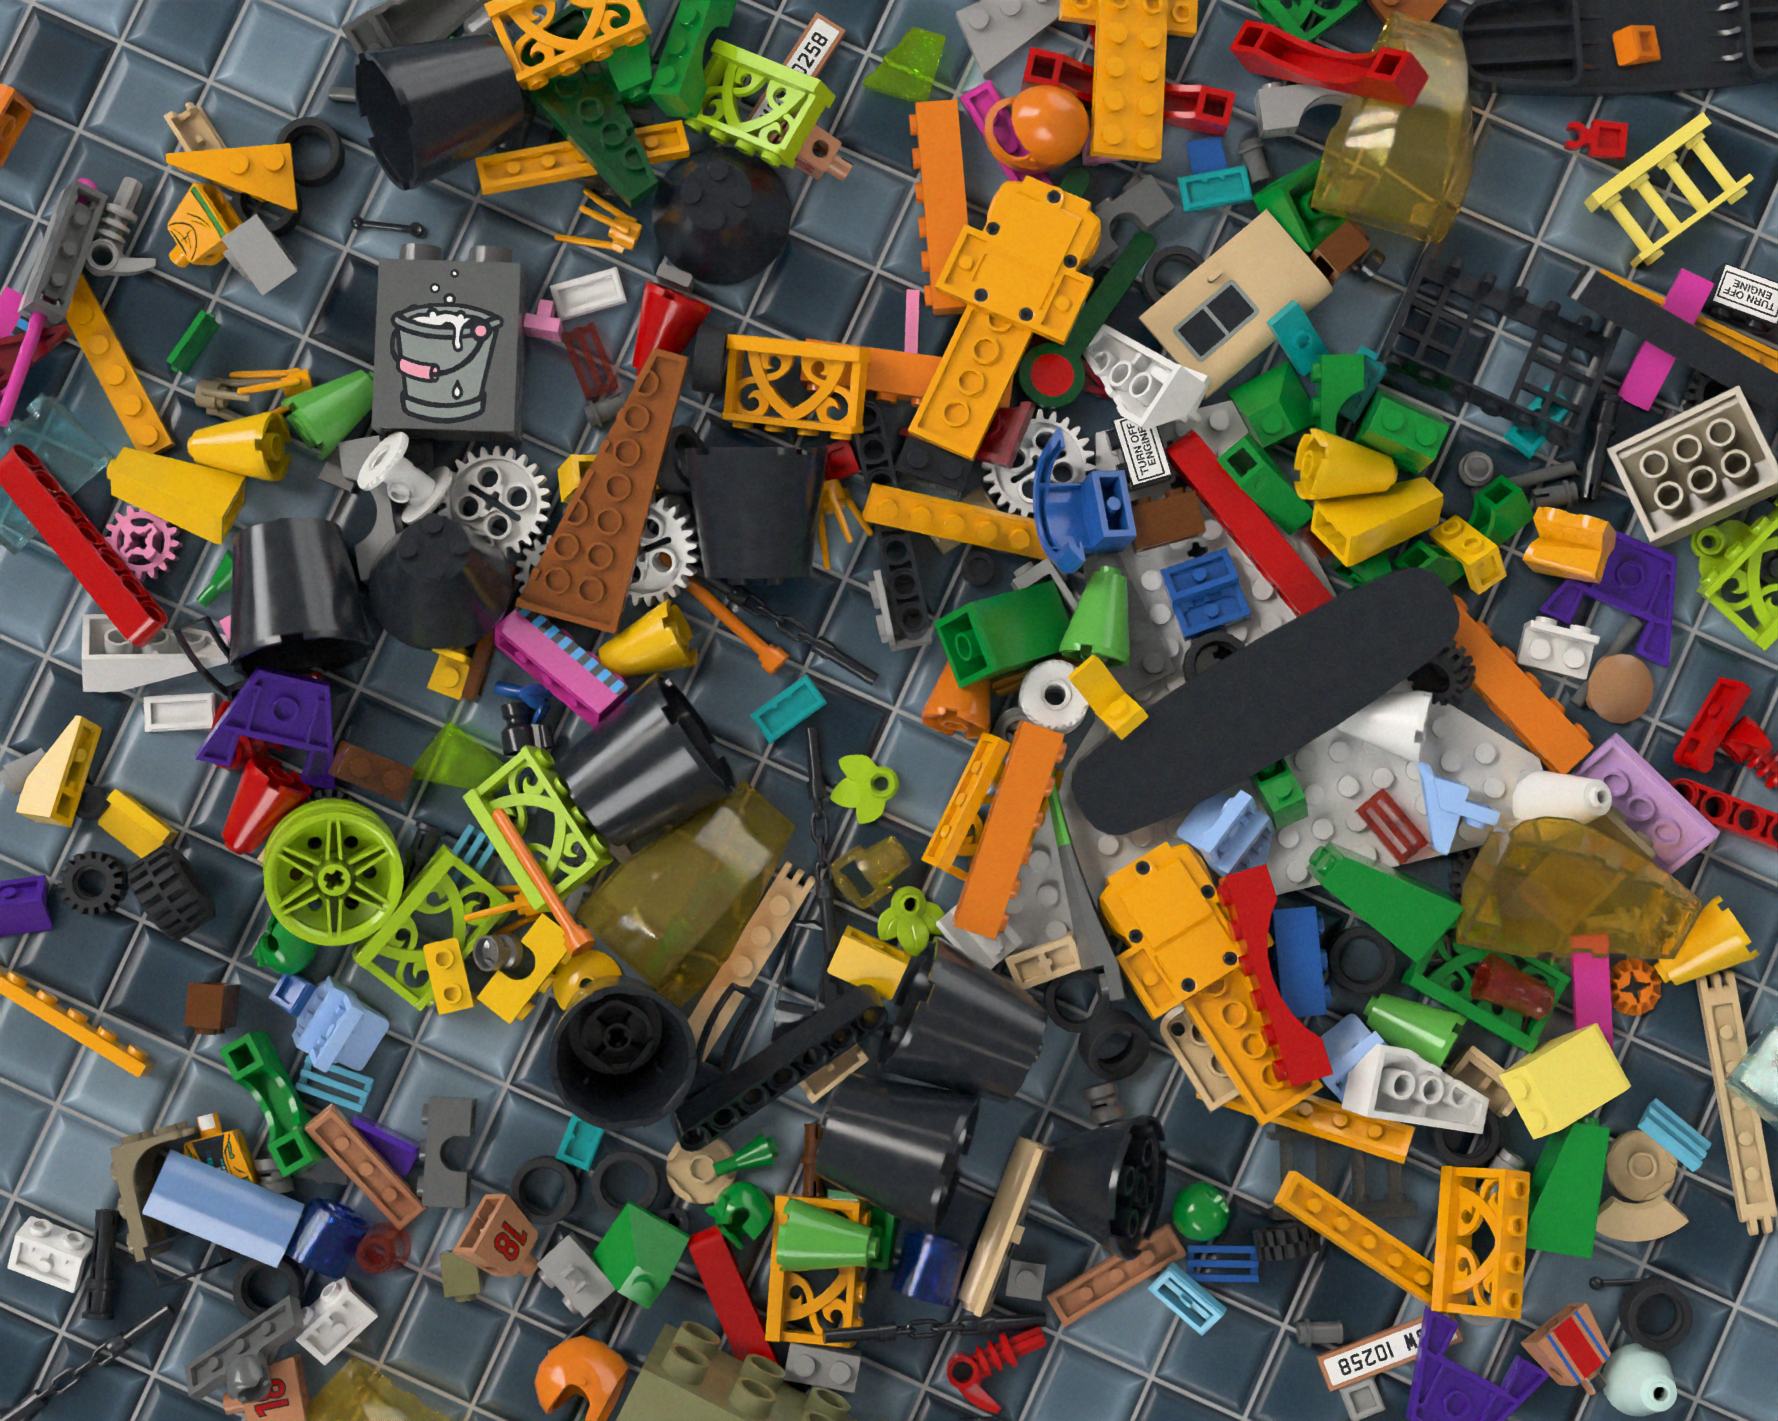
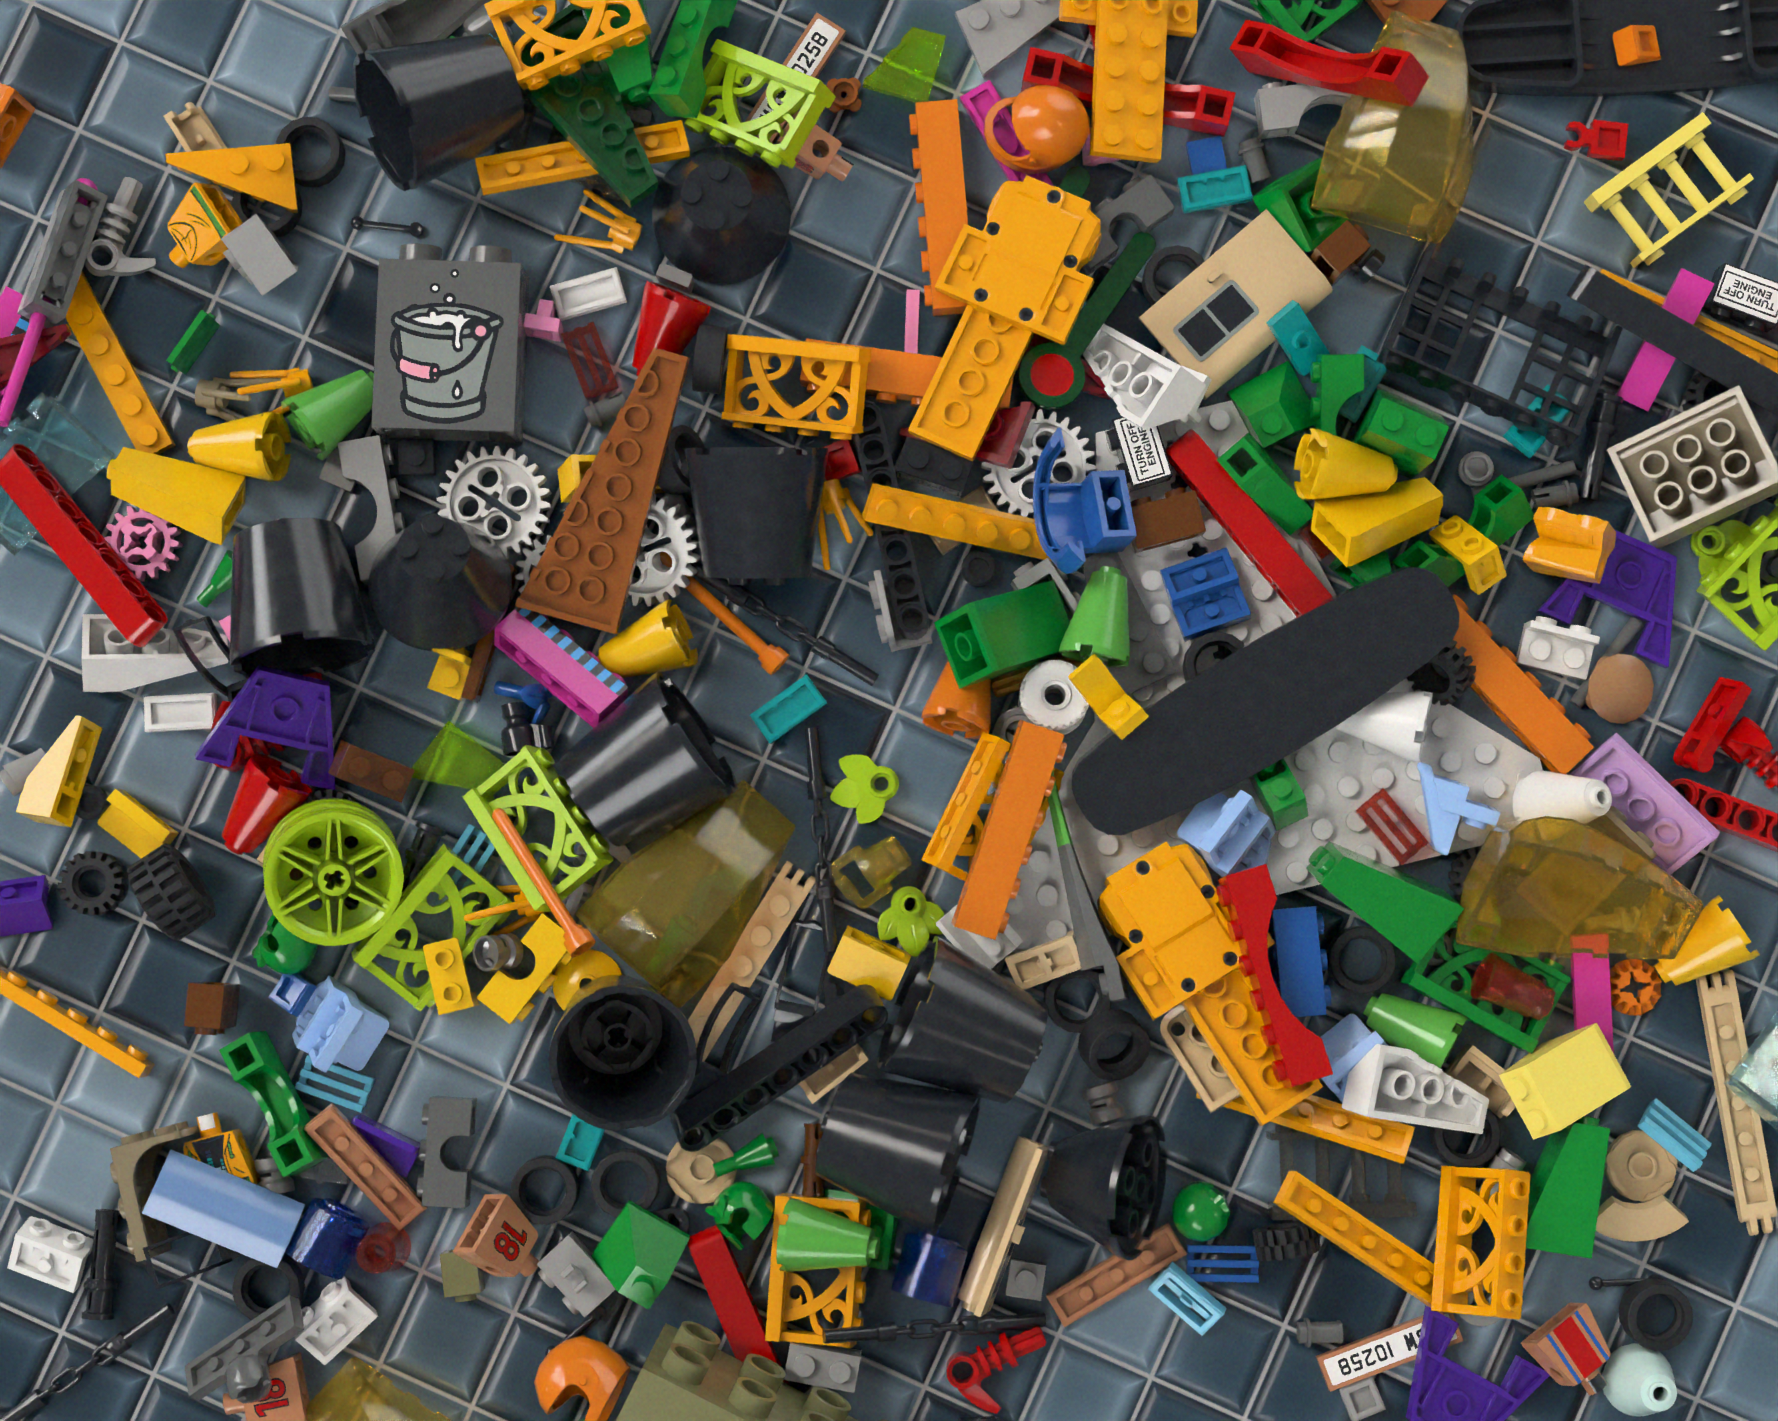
(404, 480): white hose -> none
(848, 86): none -> dark orange plate

